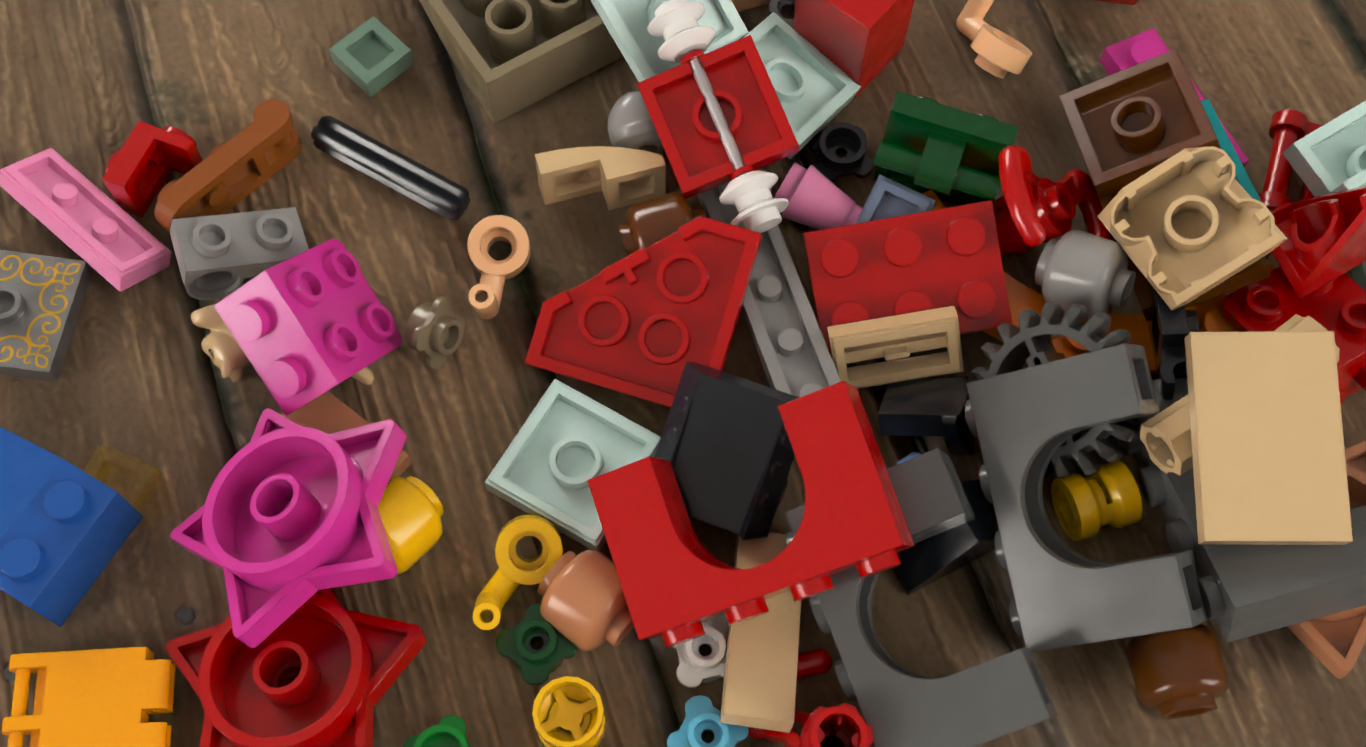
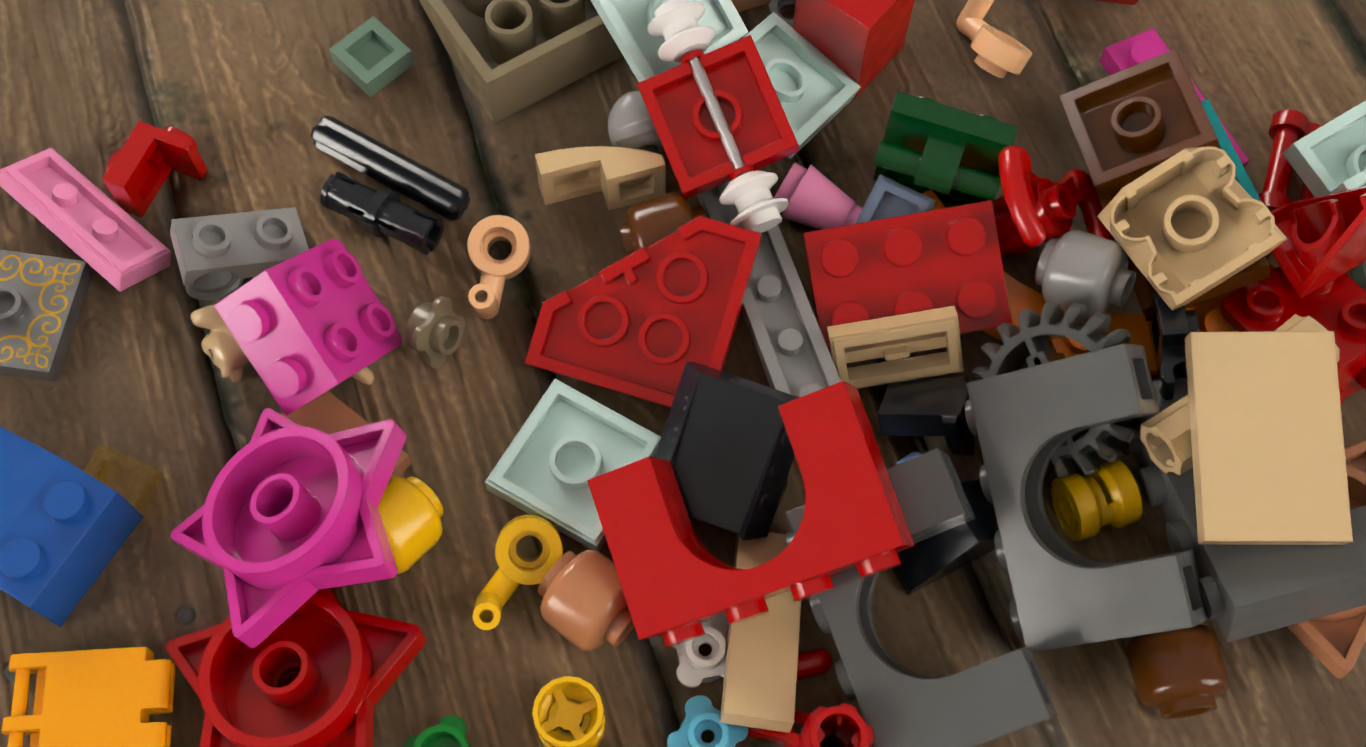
(233, 167): dark orange plate -> none
(382, 213): none -> black pin
(533, 663): dark green plate -> none
(845, 139): black plate -> none

